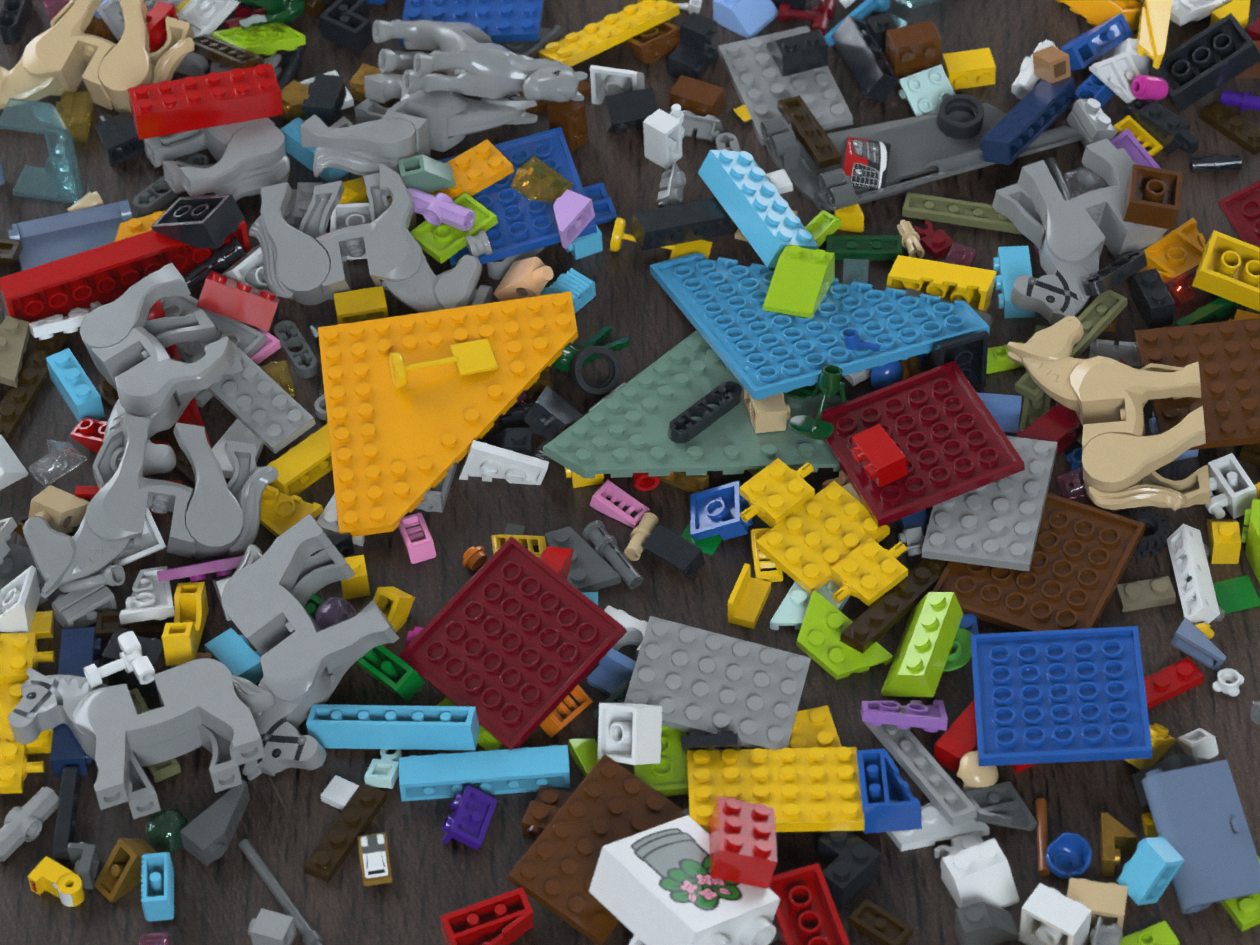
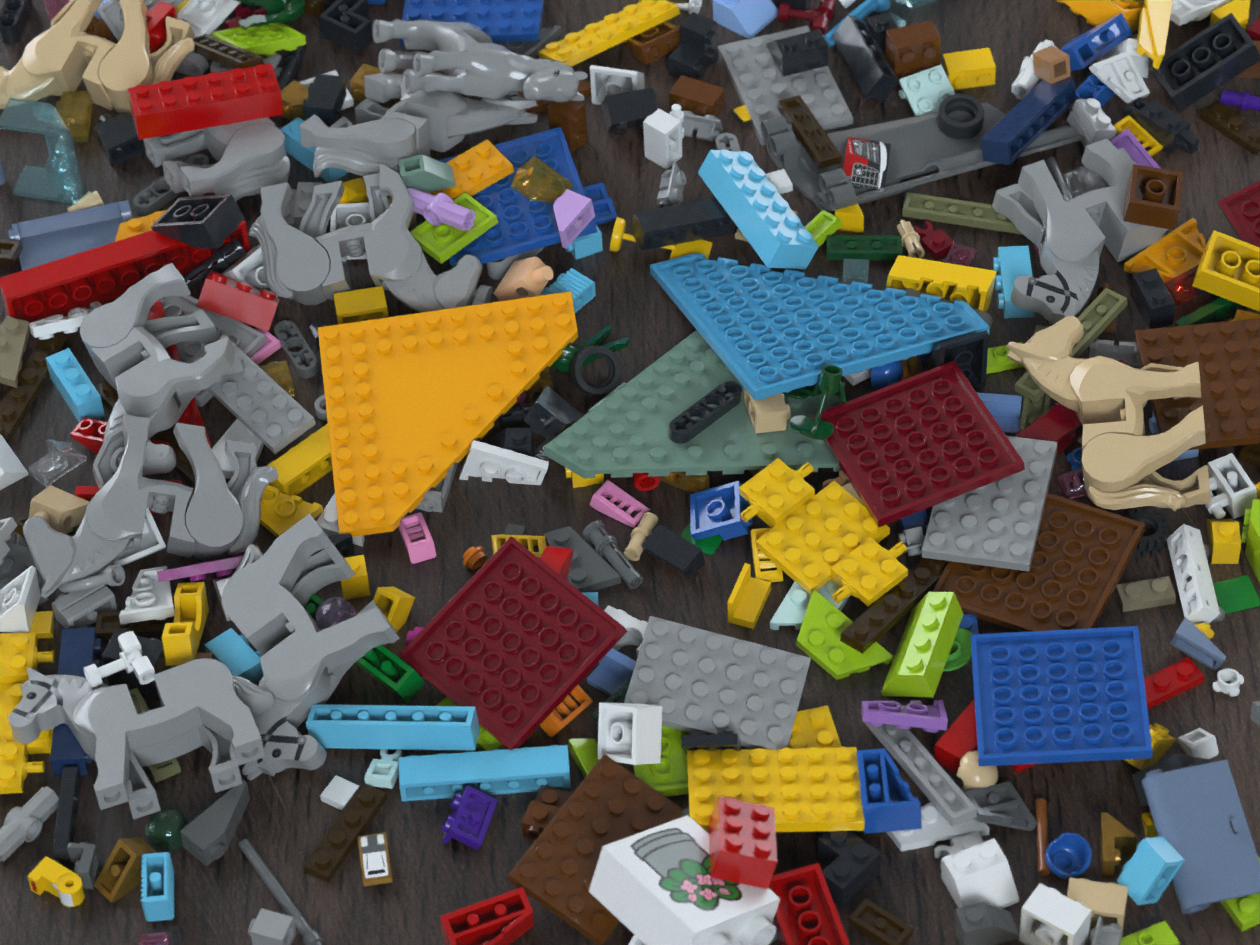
(469, 357): yellow piece -> none
(478, 244): light grey wheel -> none
(800, 281): lime slope -> none
(853, 342): blue hand -> none
(879, 456): red brick -> none
(1115, 273): black beam -> none
(1149, 88): dark pink brick -> none
(1216, 163): black pin -> none

